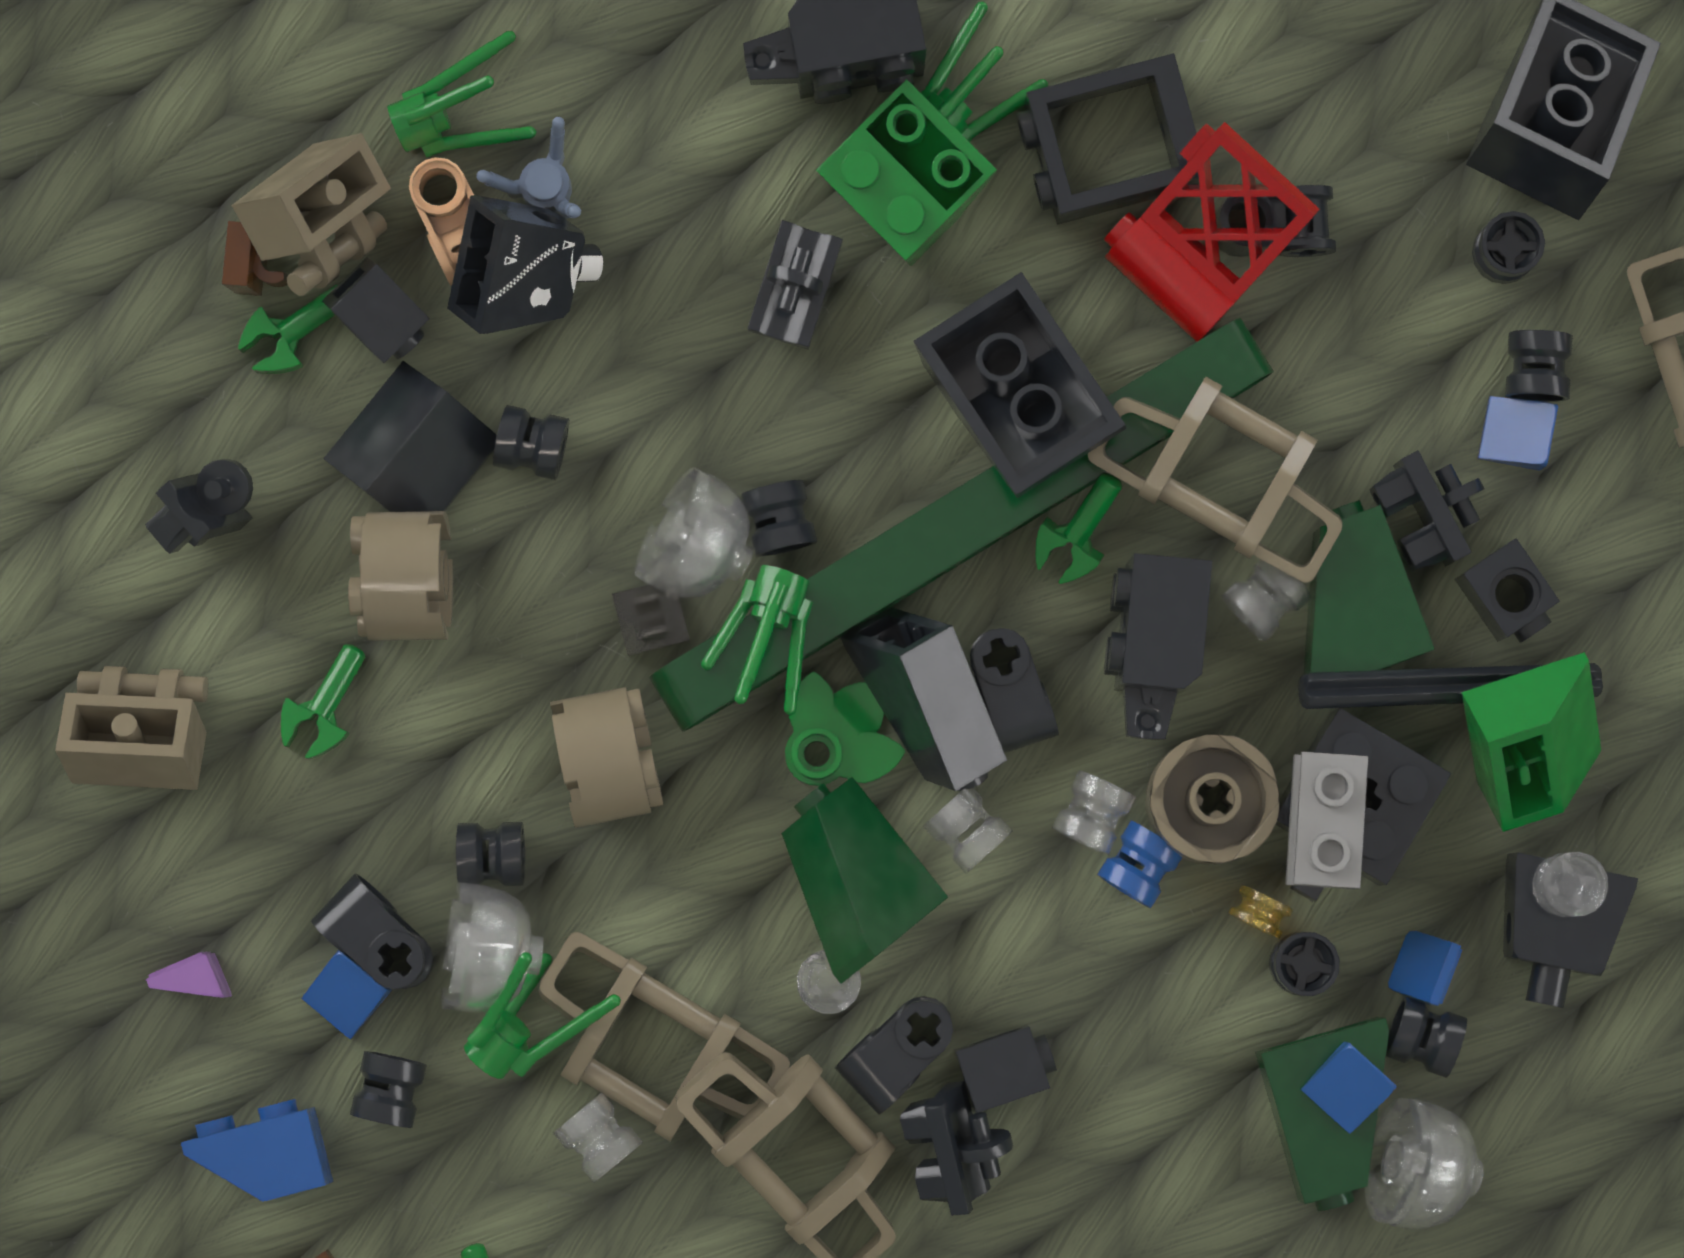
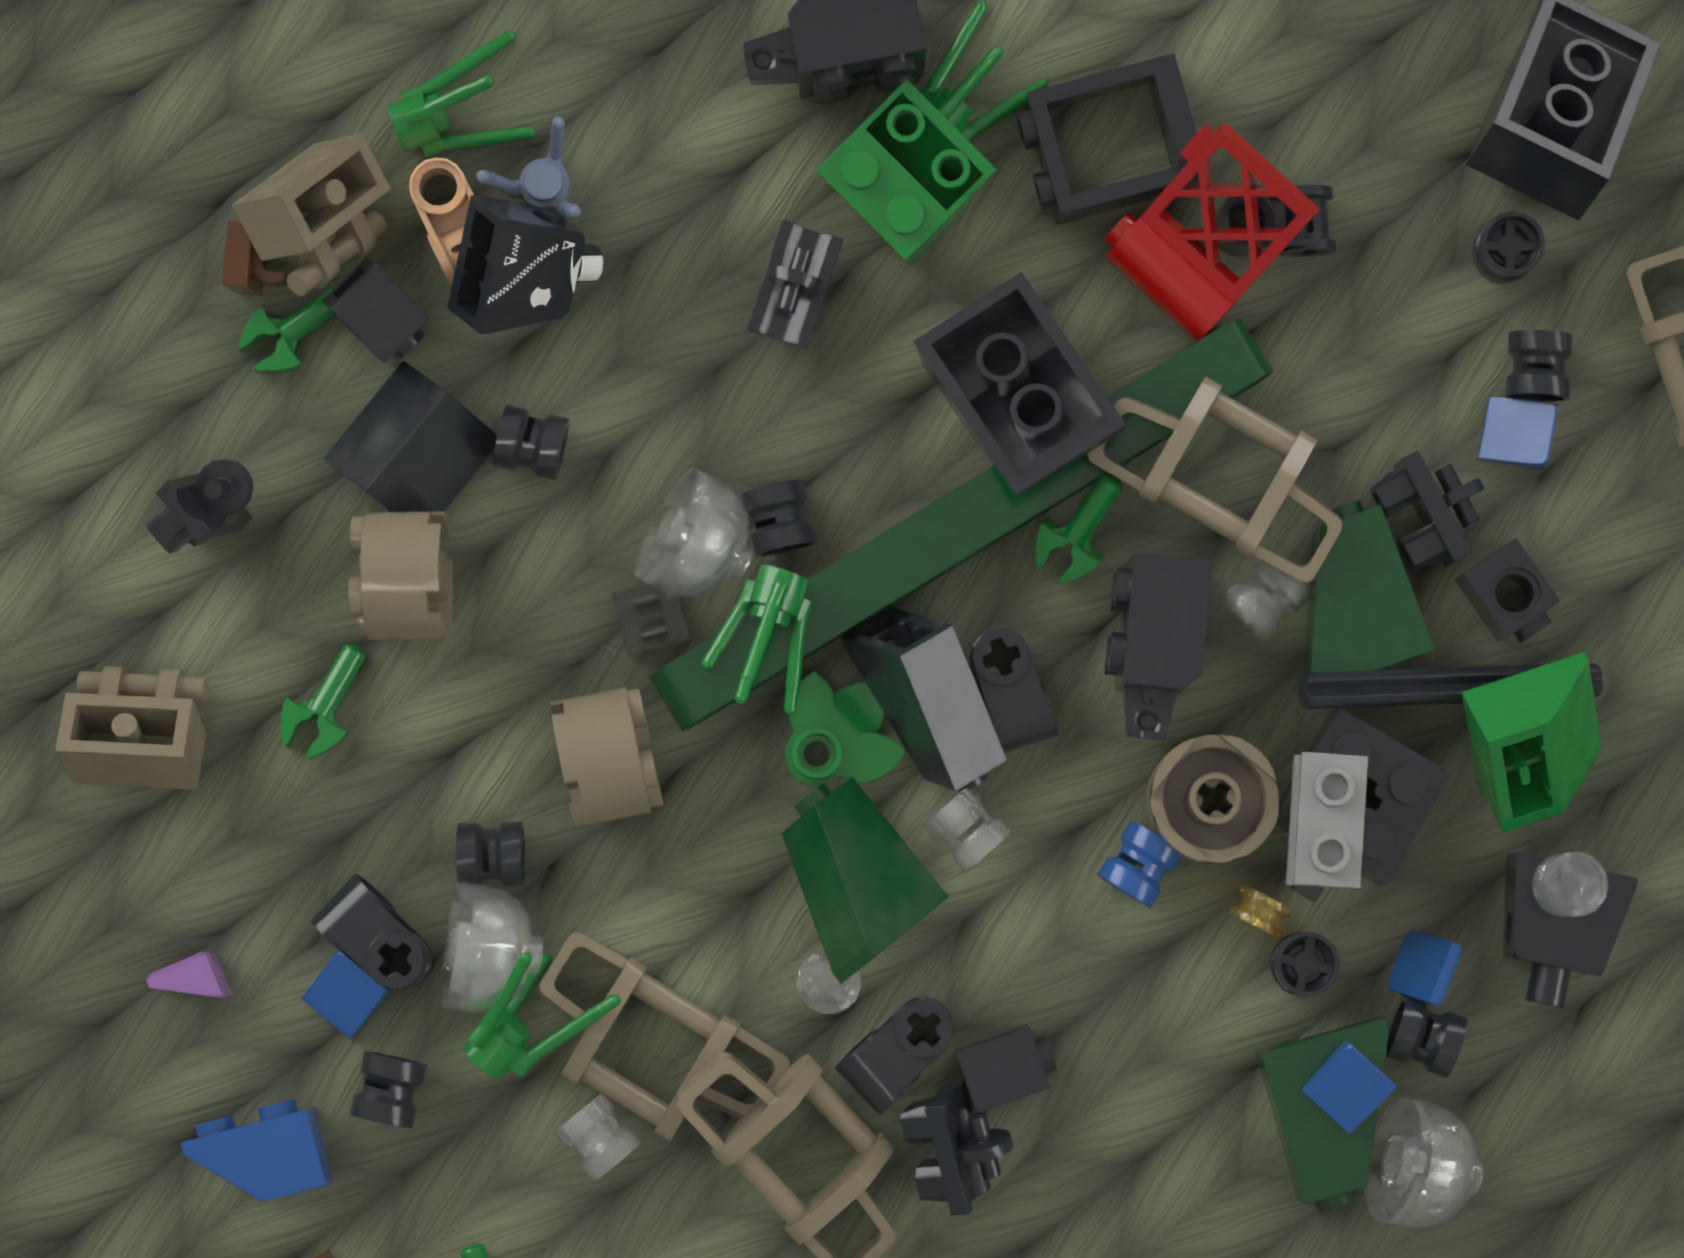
(1093, 812): clear wheel -> none

